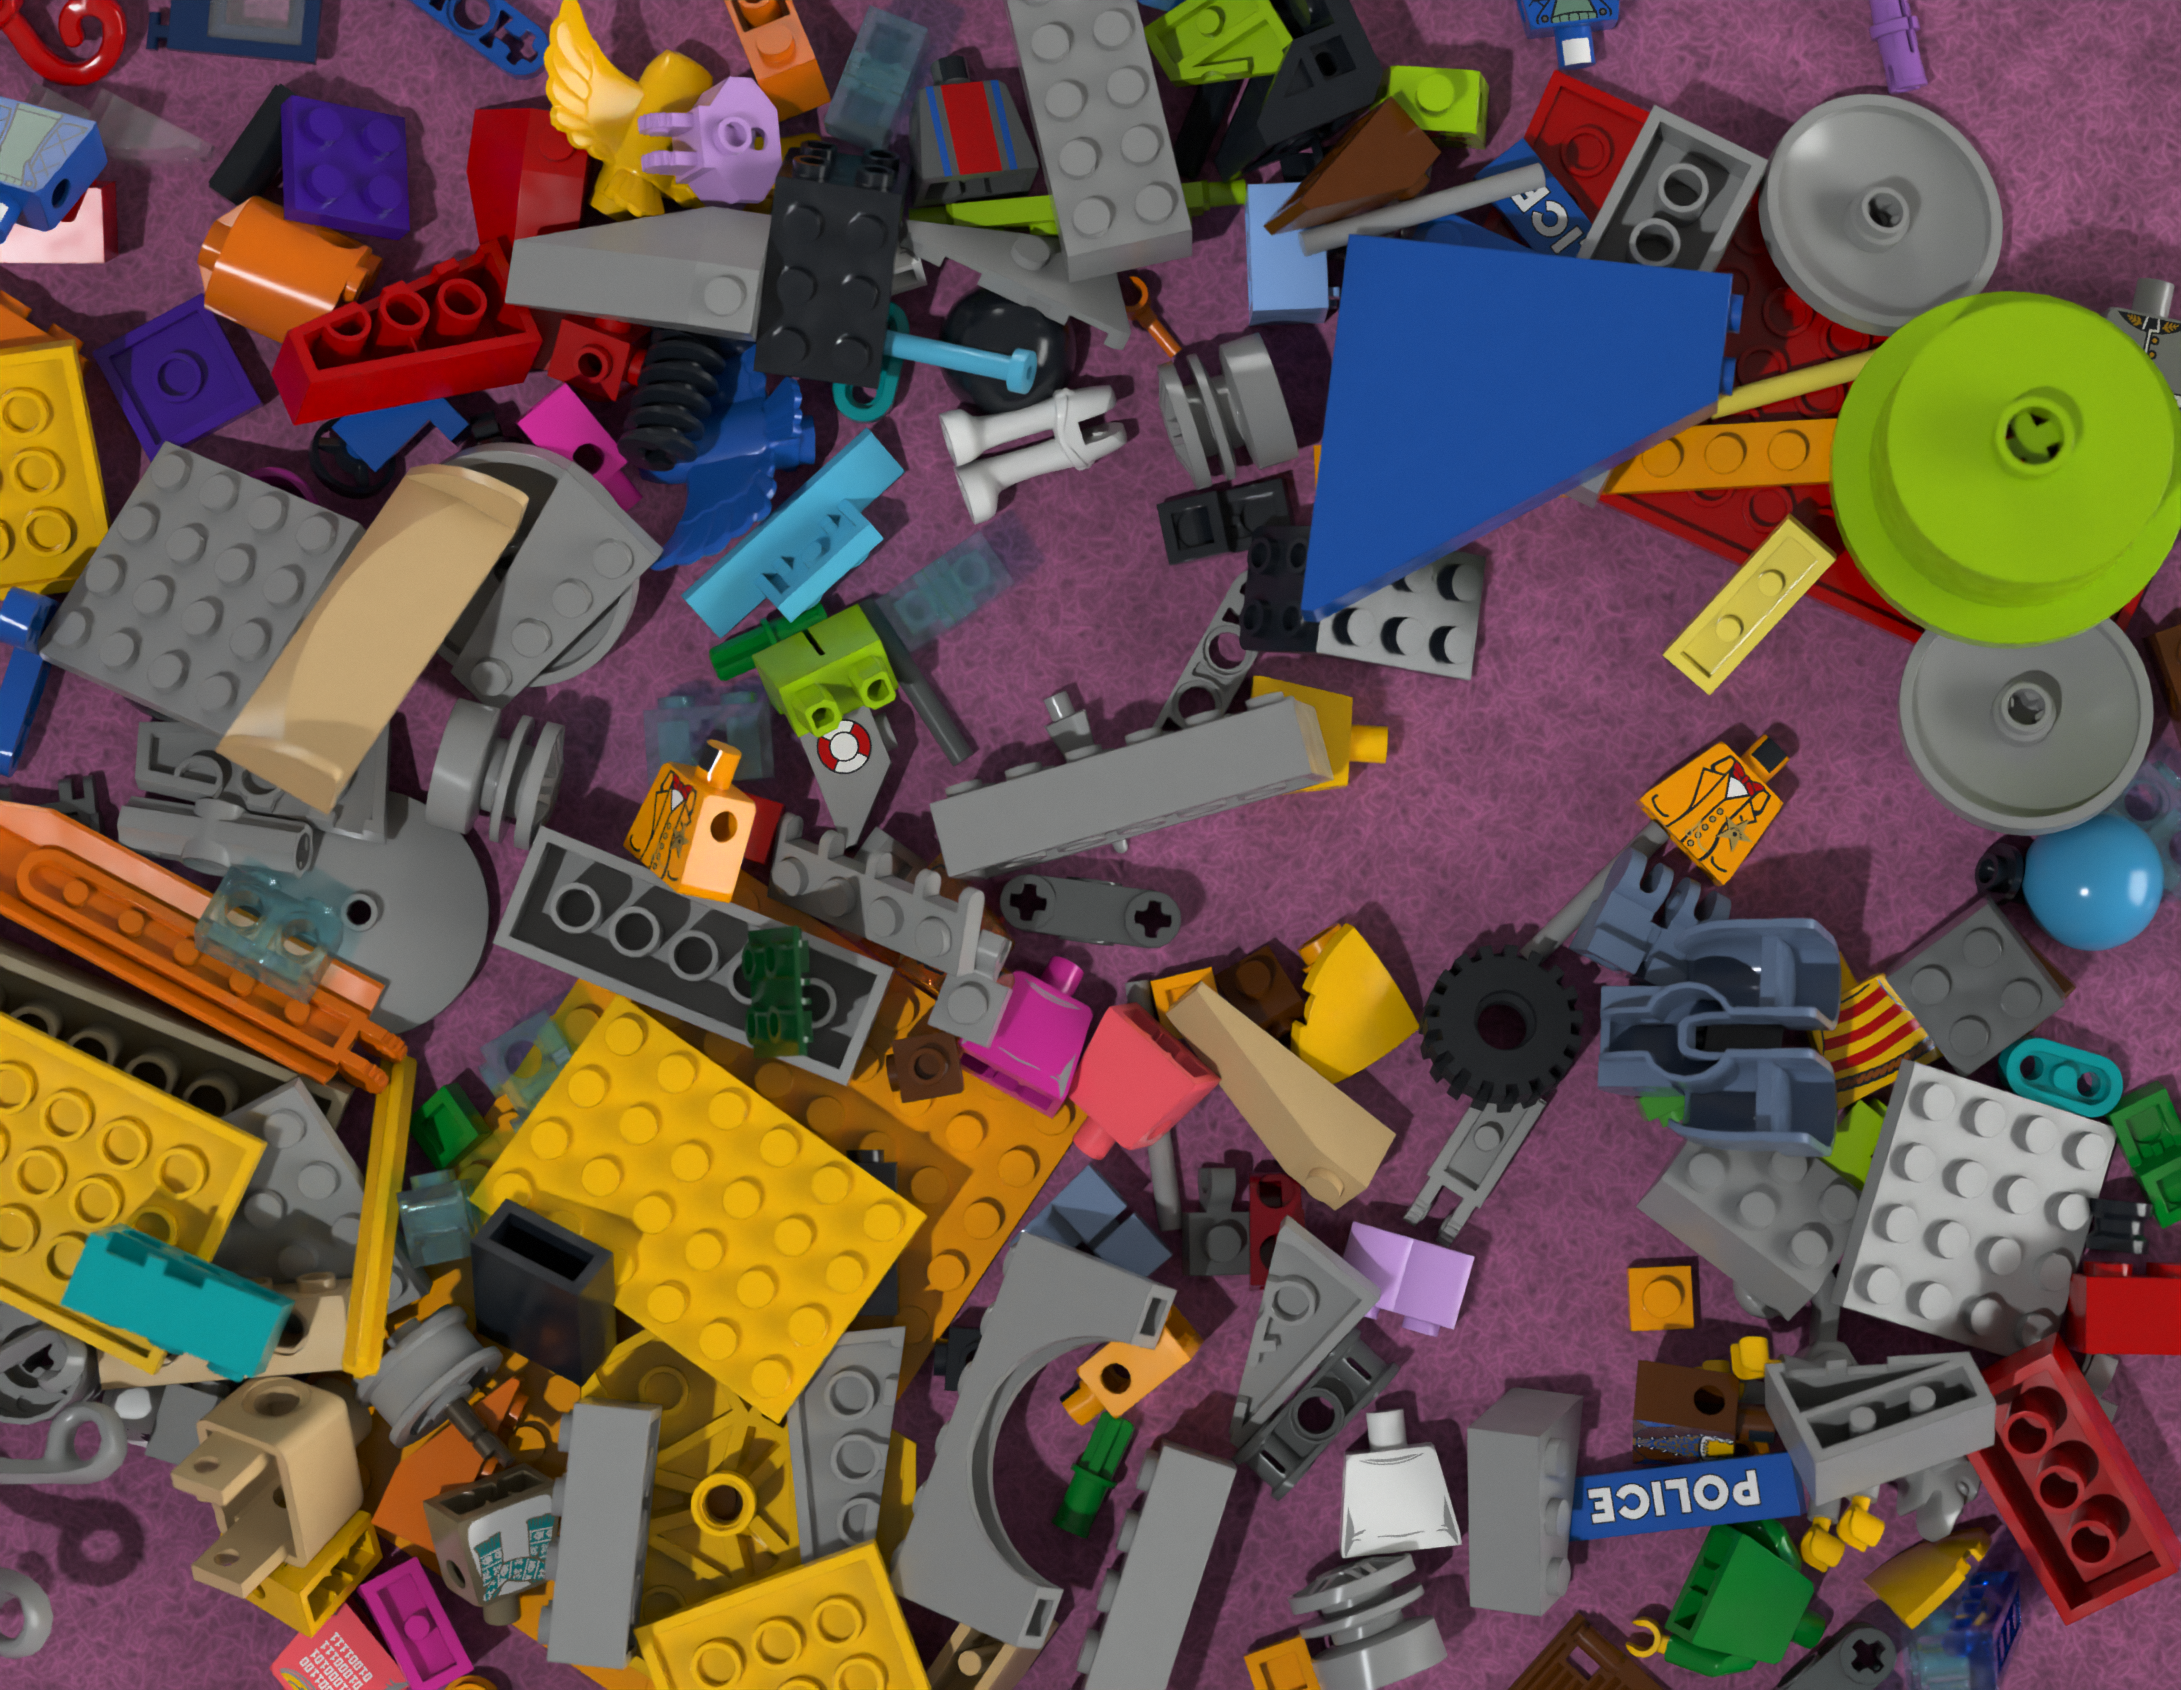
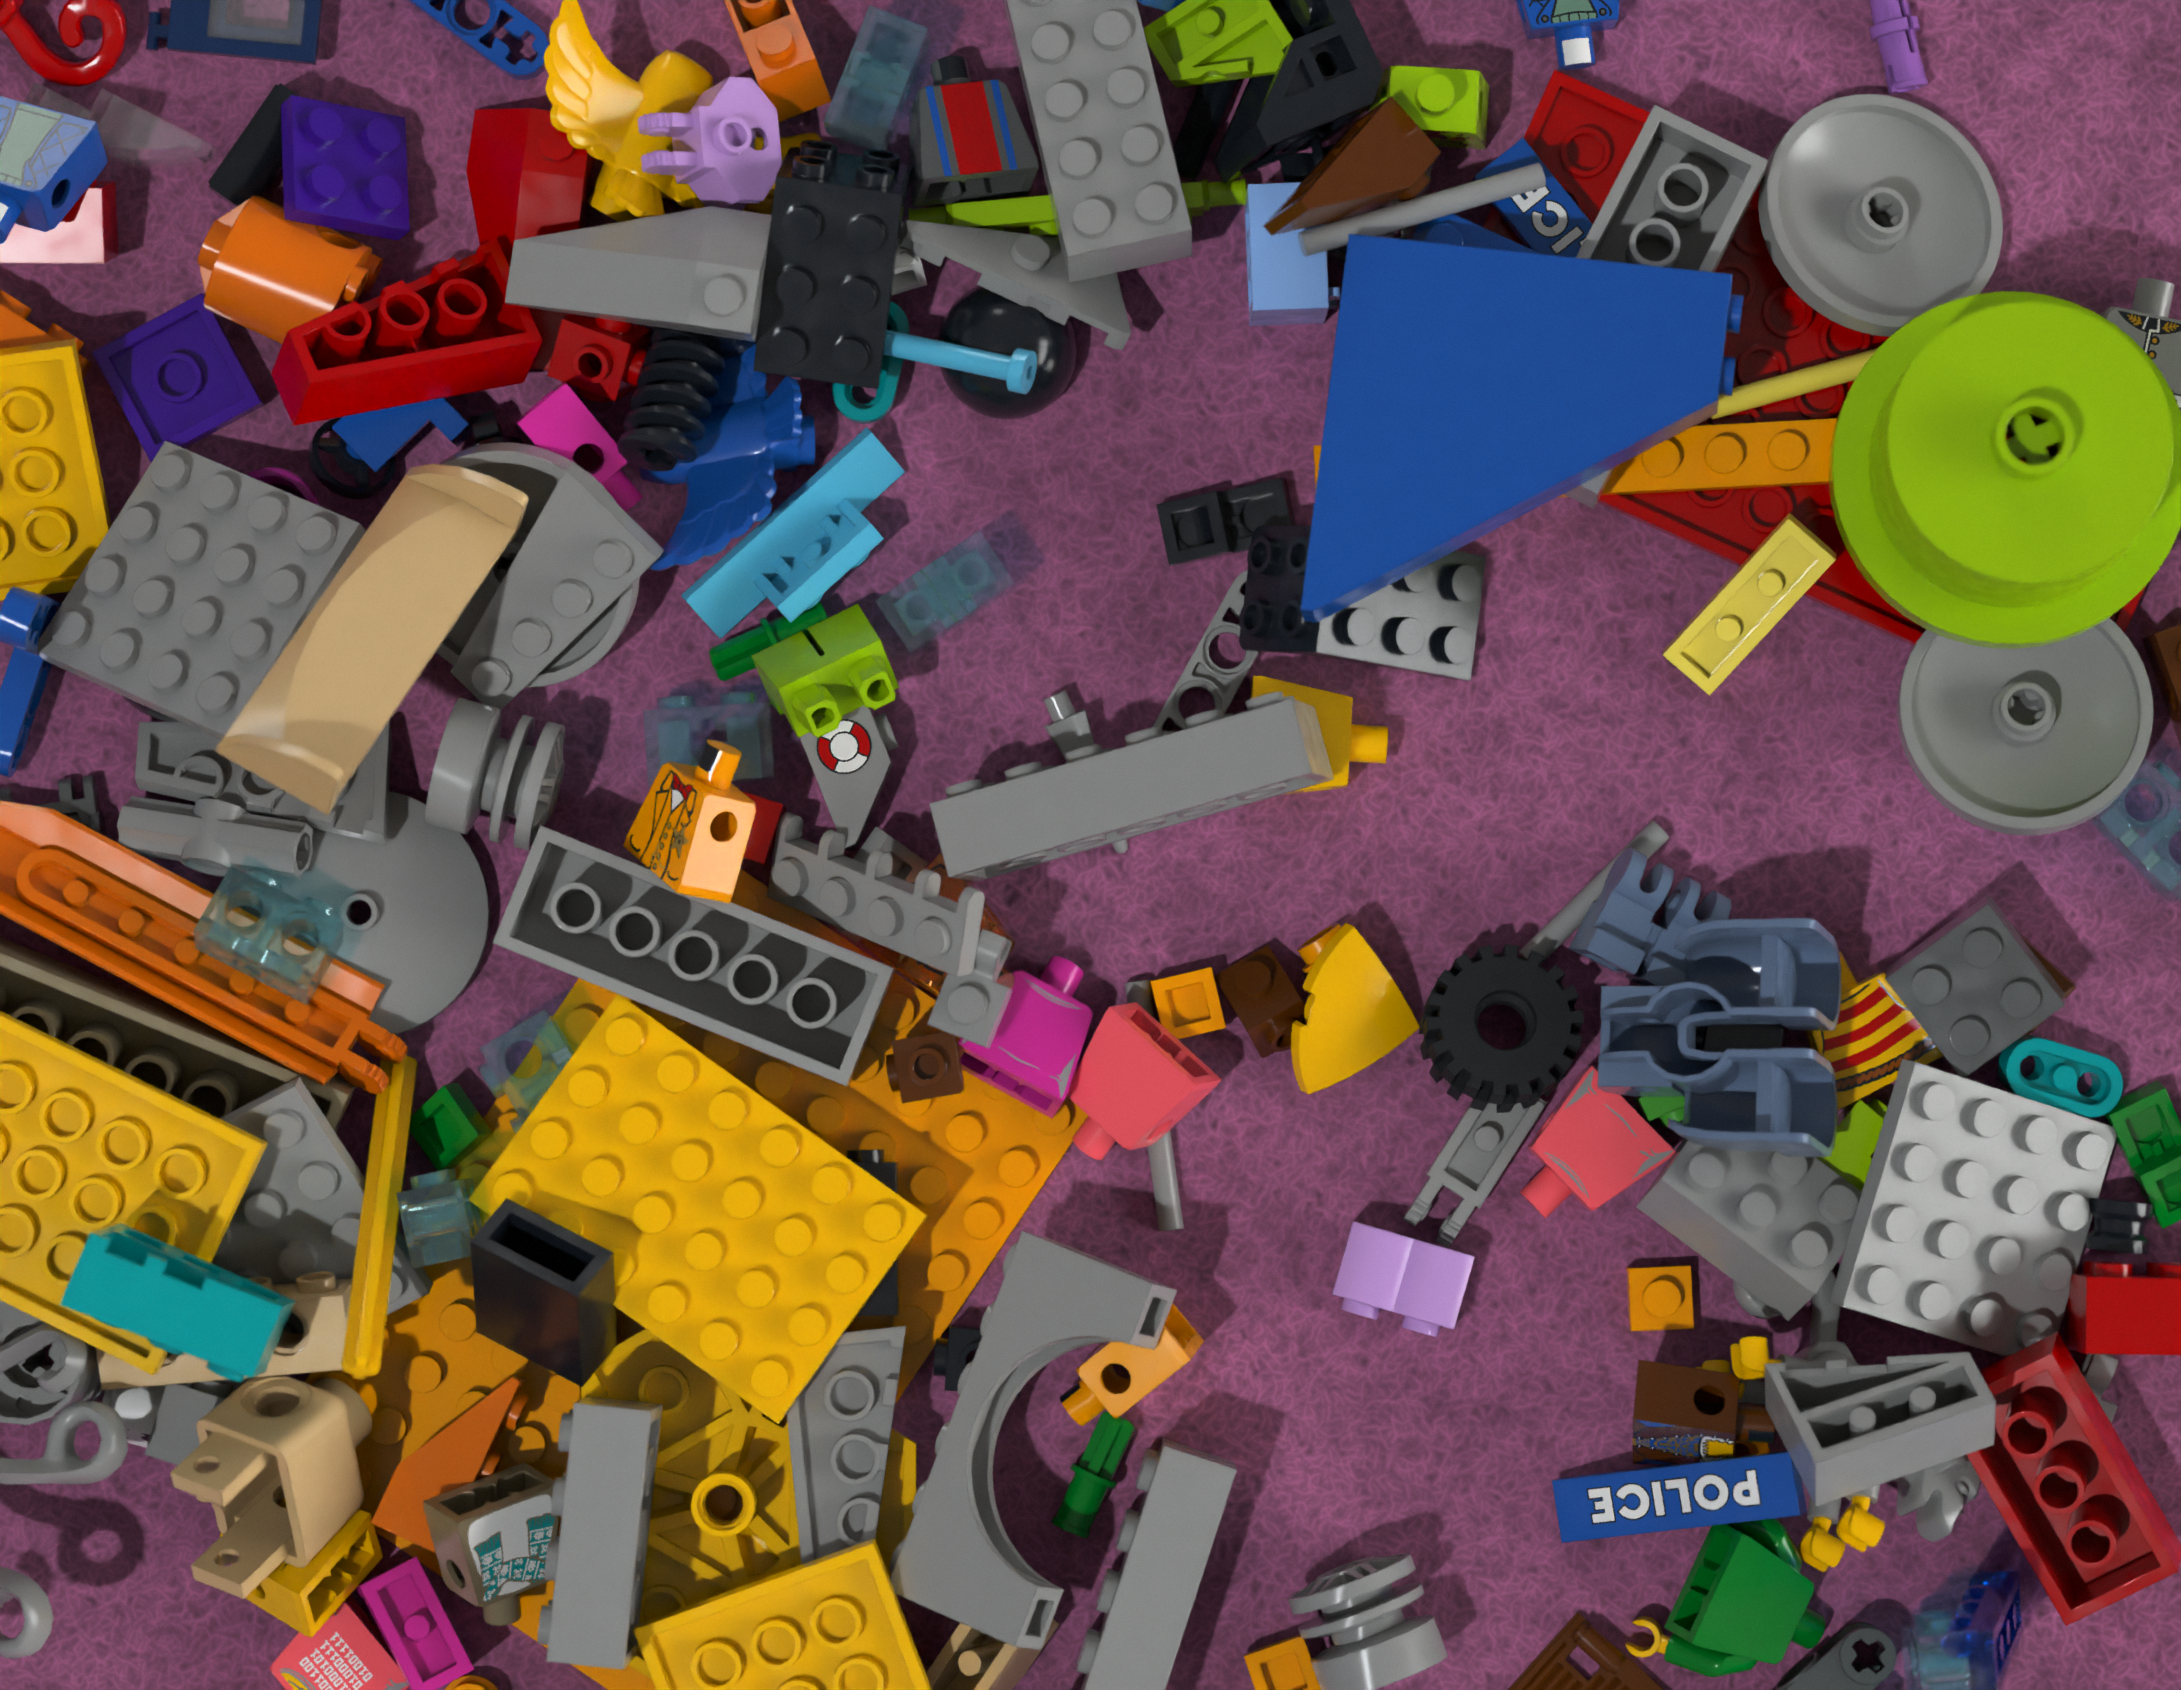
(431, 1379): light grey wheel -> none
(774, 968): dark green hinge -> none
(918, 688): dark grey bar -> none
(985, 478): white piece -> none
(1088, 1213): sand blue legs -> none
(1090, 911): dark grey piece -> none
(1148, 319): orange hand -> none
(1215, 1237): dark grey plate -> none
(1226, 411): light grey wheel -> none
(1270, 1200): dark red leg -> none
(1294, 1443): dark grey piece -> none
(1295, 1111): tan slope -> none
(1304, 1313): light grey wing -> none
(1394, 1493): white torso -> none
(1522, 1499): light grey wedge -> none
(1591, 1148): none -> coral torso
(1718, 805): light orange torso -> none
(1927, 1574): yellow brick -> none
(2001, 874): black plate -> none
(2092, 884): dark azure piece -> none

